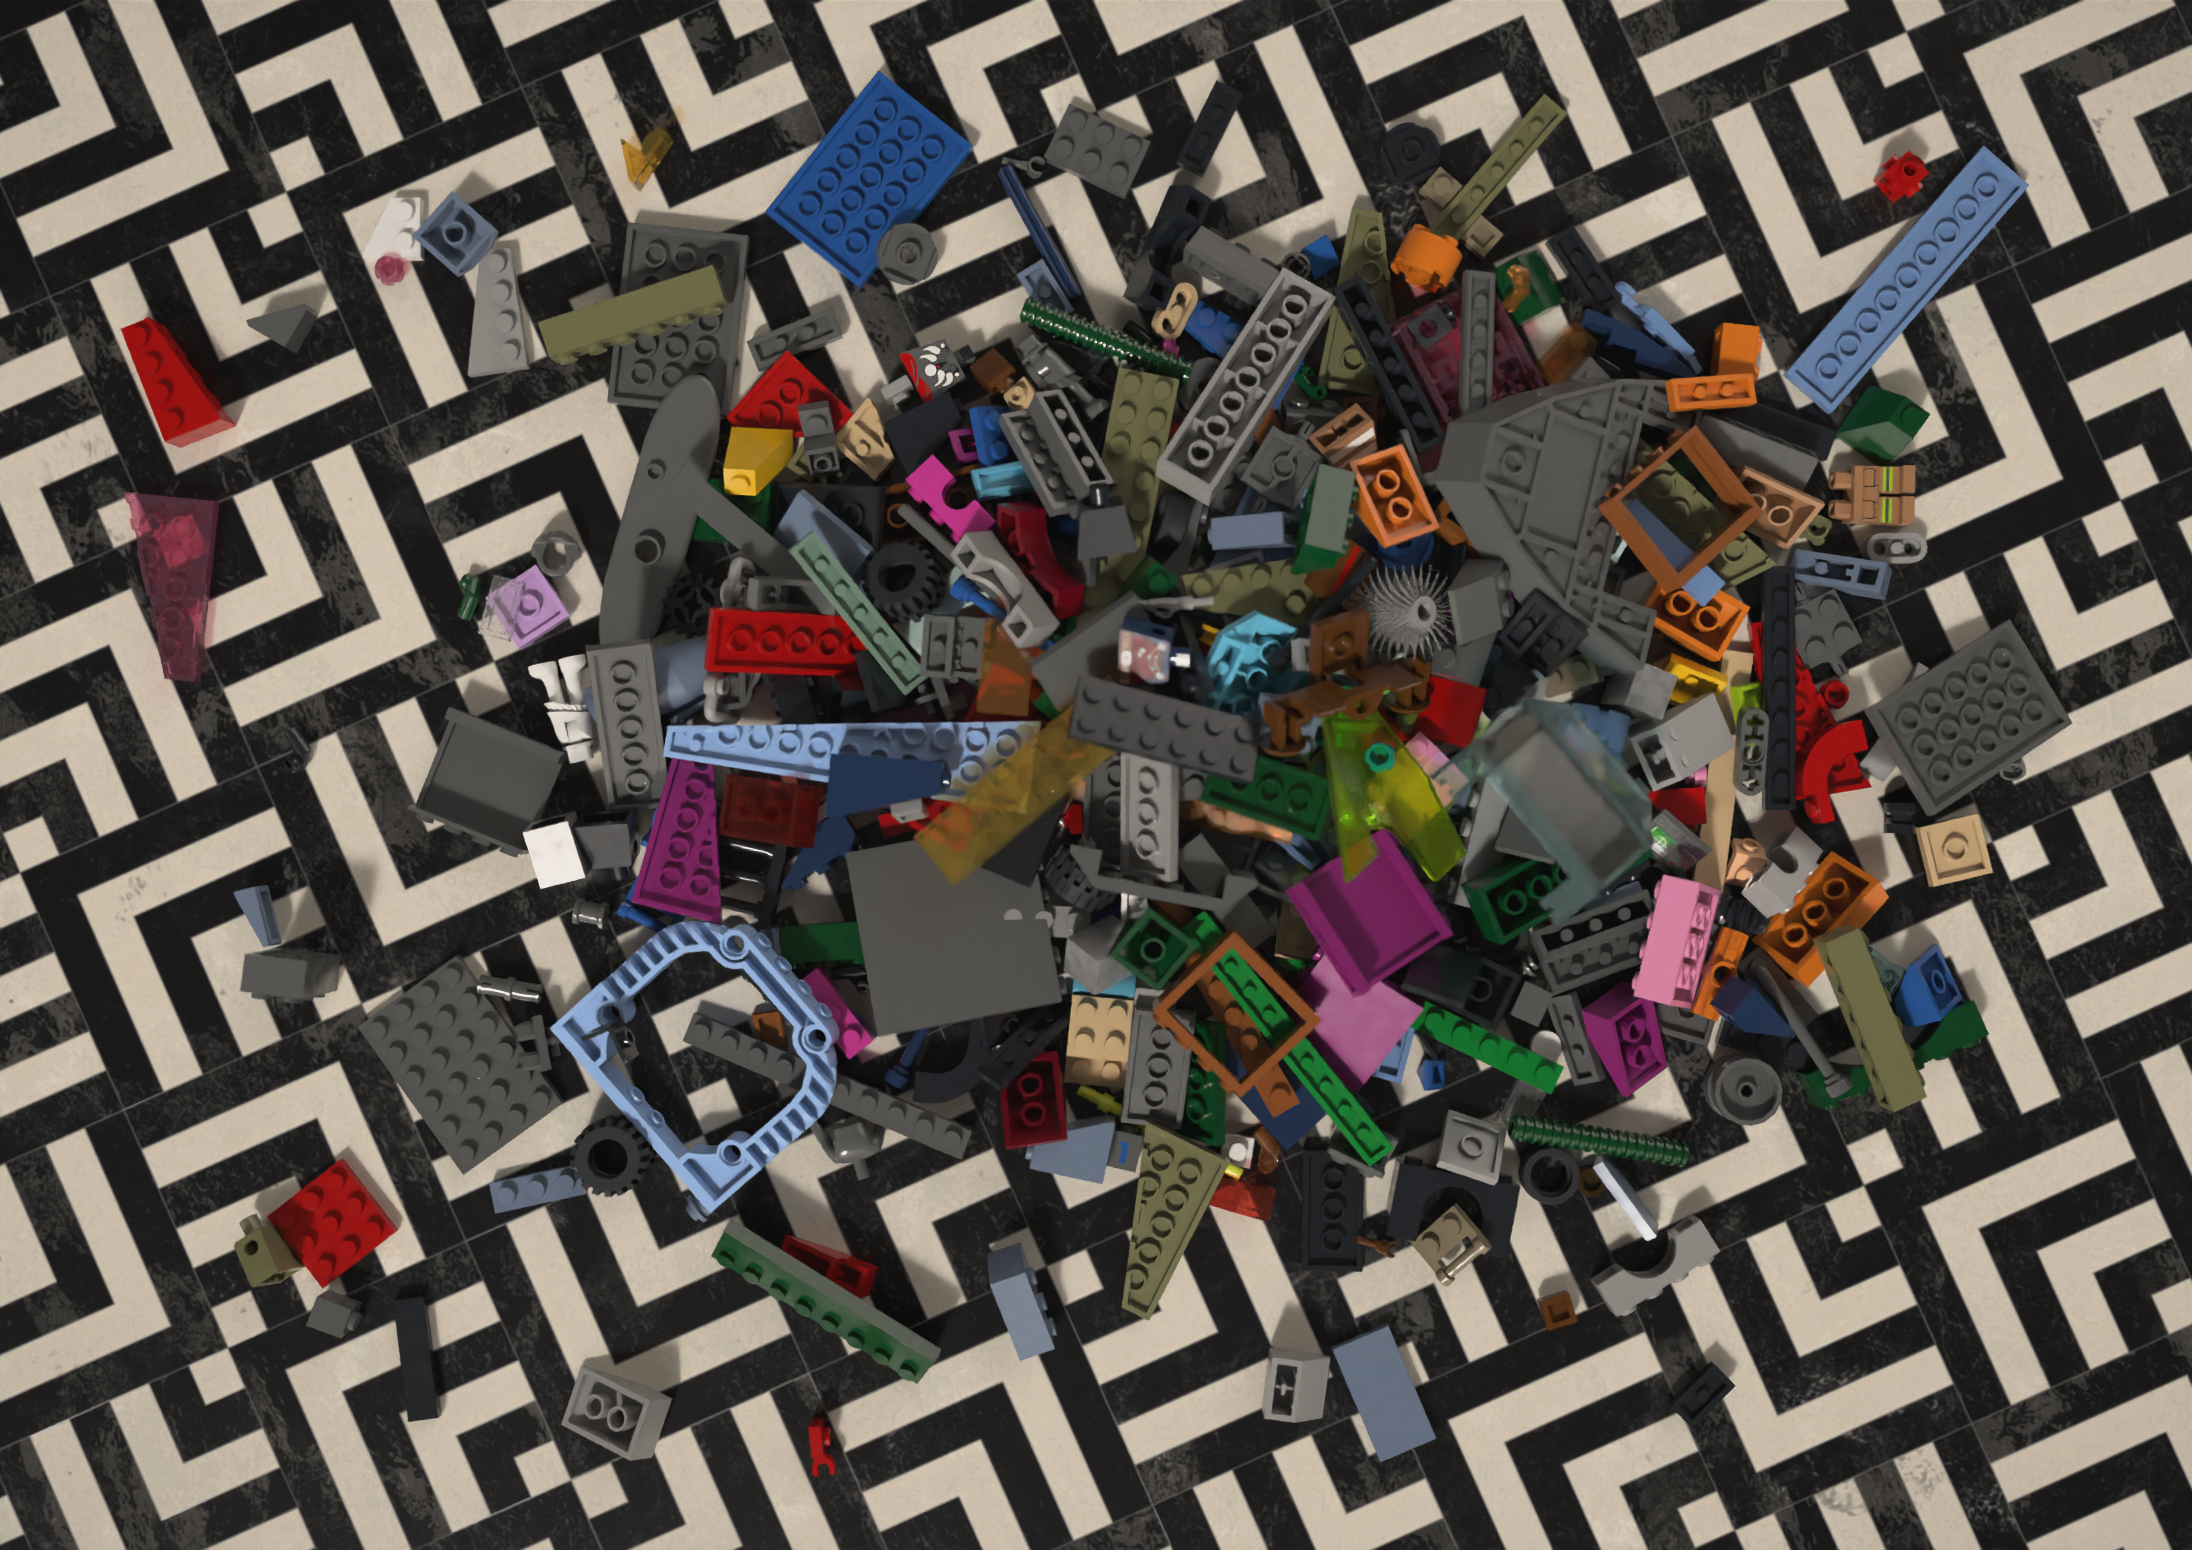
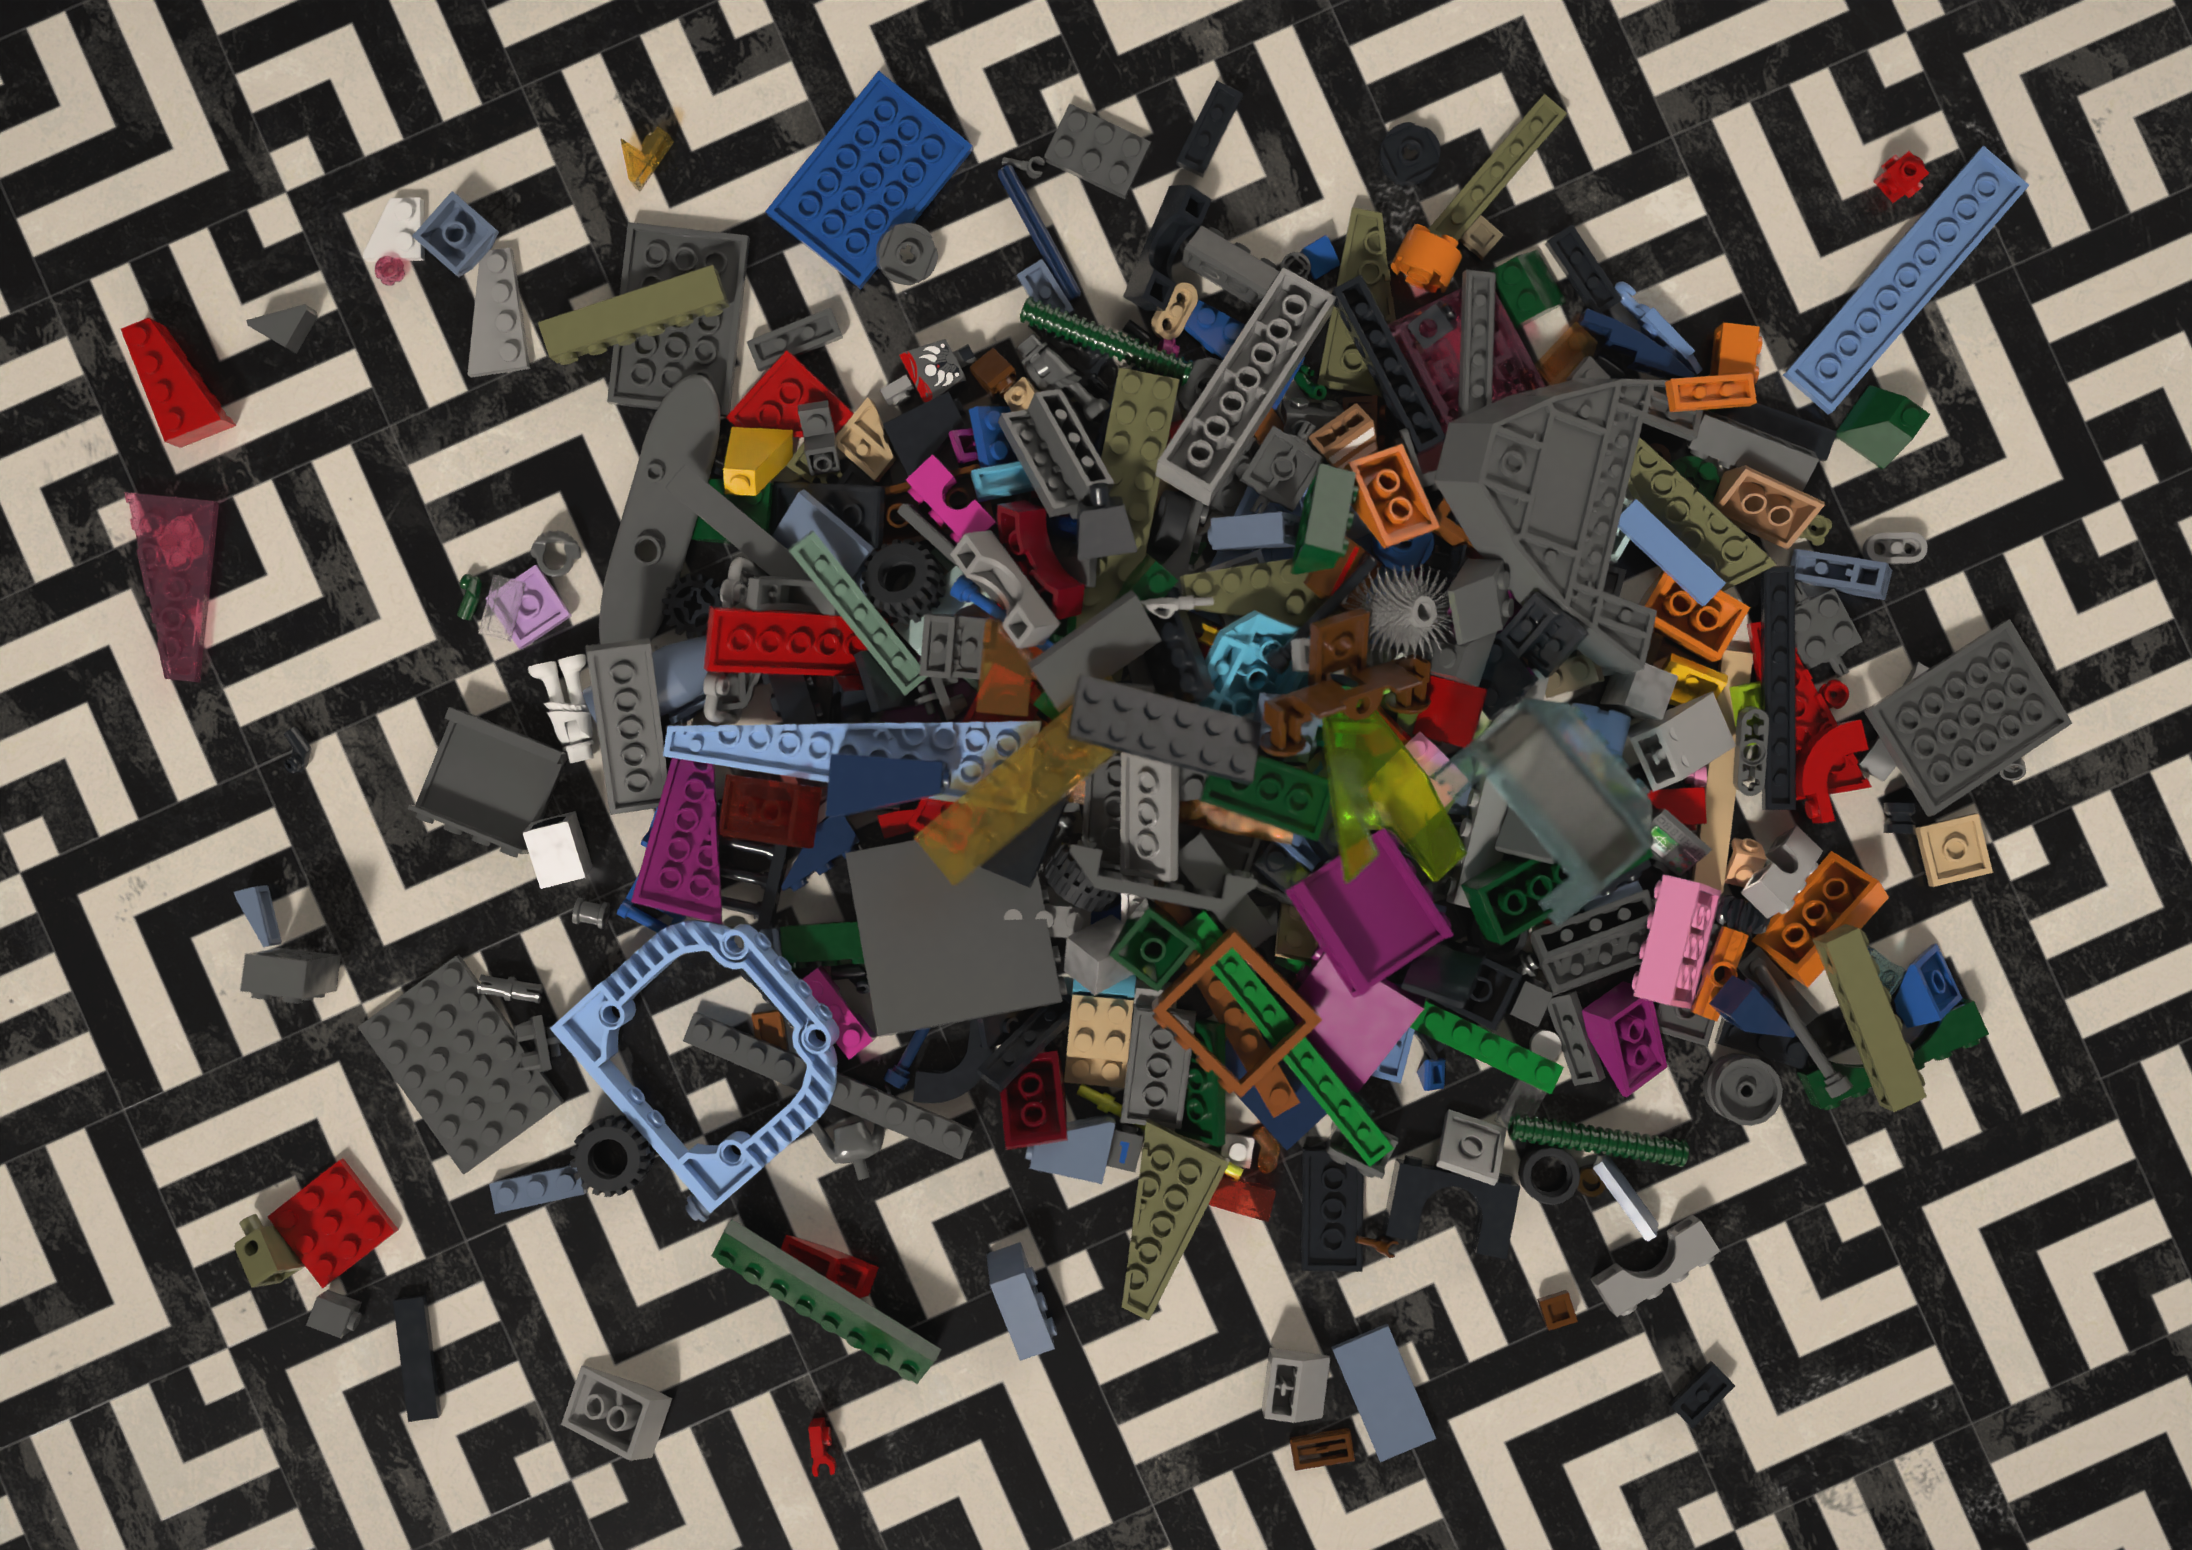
(609, 839): black torso -> none
(621, 1036): black bracket -> none
(910, 810): light grey tile -> none
(1073, 819): red tile -> none
(1148, 653): torso -> none
(1317, 1438): none -> reddish brown tile
(1376, 749): plate -> none
(1440, 189): dark tan plate -> none
(1443, 1237): dark tan plate -> none
(1521, 287): clear orange arm -> none
(1721, 480): dark orange window -> none
(1862, 492): medium nougat hips -> none

